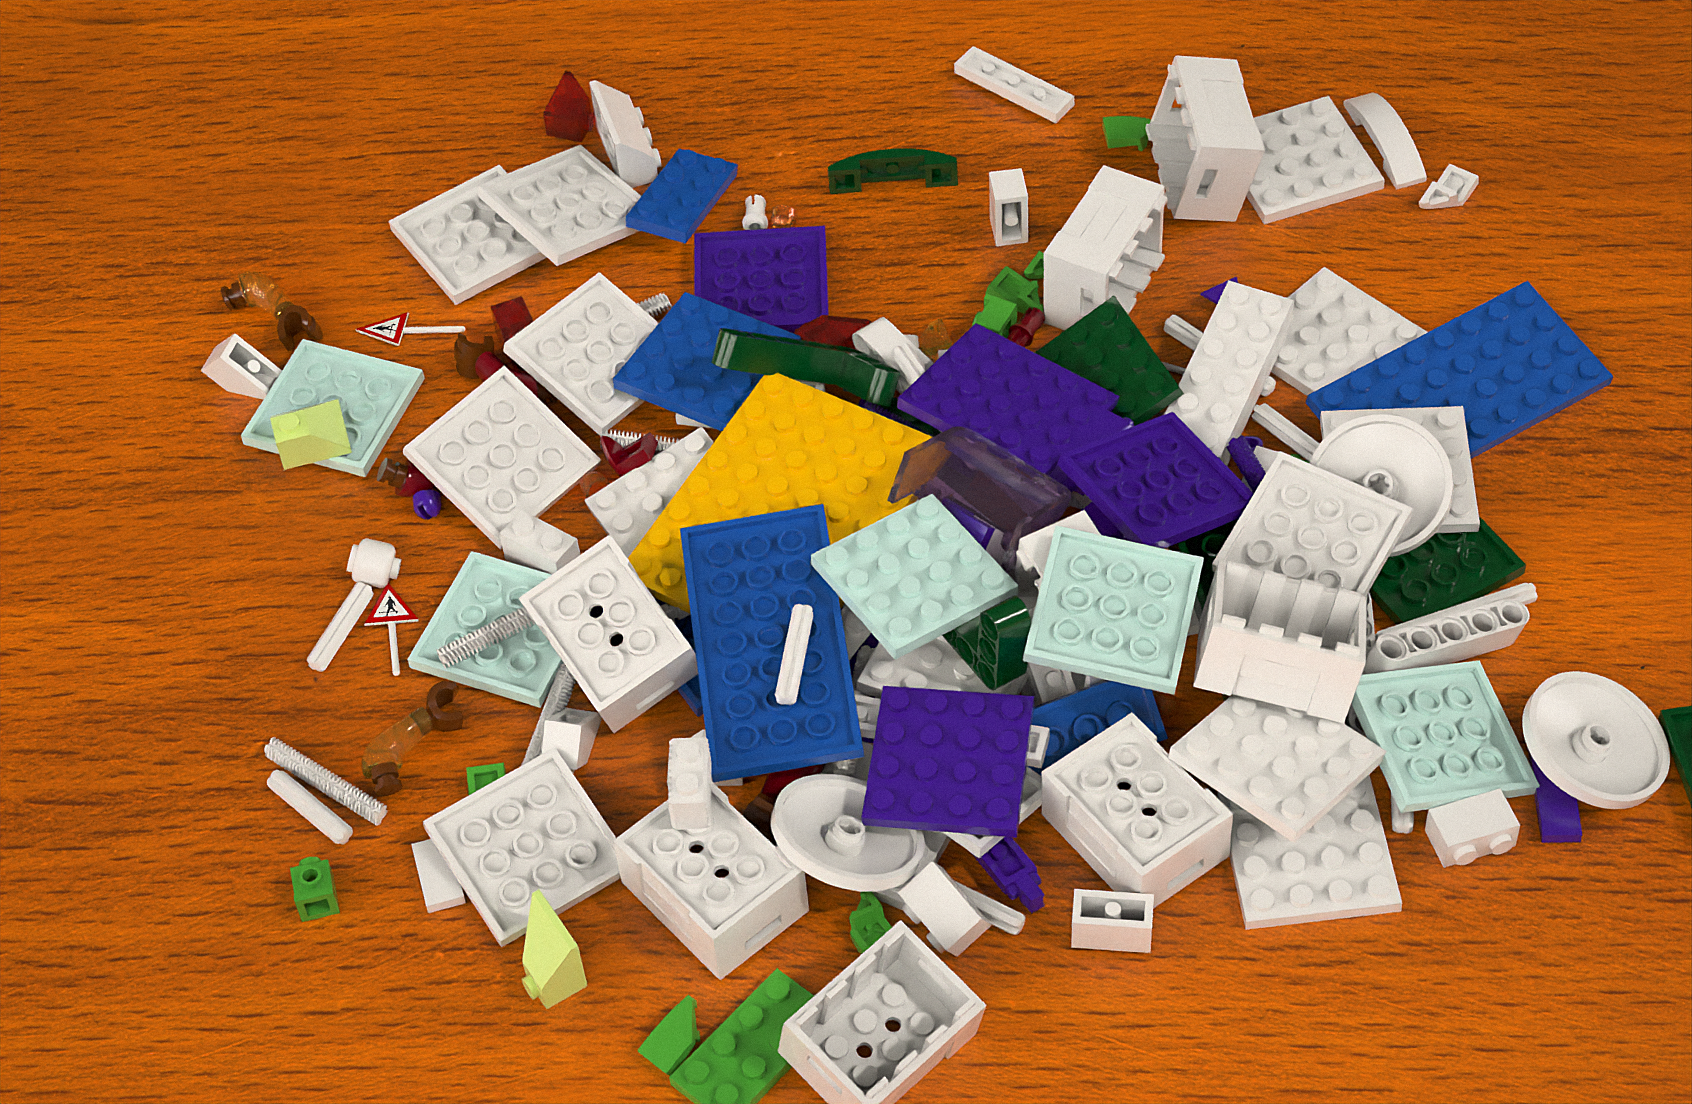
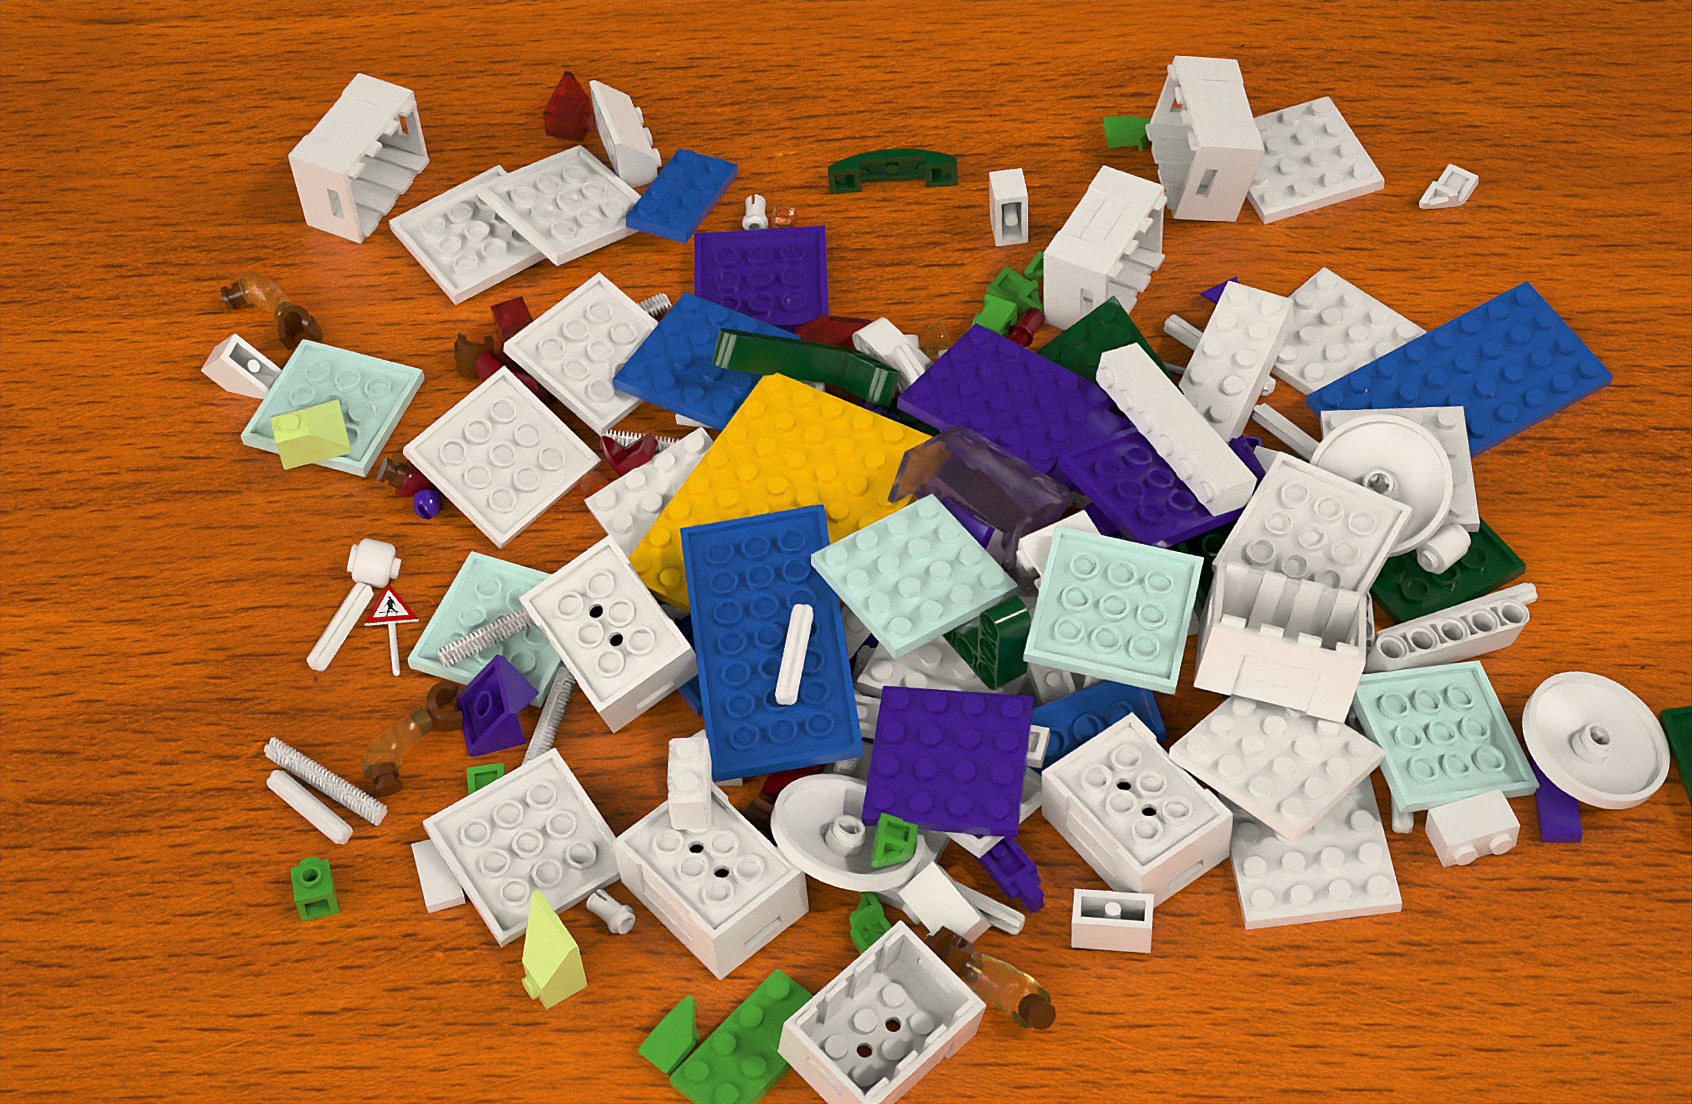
(359, 158): none -> white container
(393, 328): white piece -> none
(493, 707): none -> dark purple slope
(537, 544): white brick -> none
(572, 735): white slope -> none
(617, 916): none -> white pin
(893, 841): none -> bright green slope
(995, 980): none -> piece
(1014, 84): white plate -> none
(1176, 429): none -> white brick
(1390, 137): white slope -> none
(1443, 548): none -> white brick

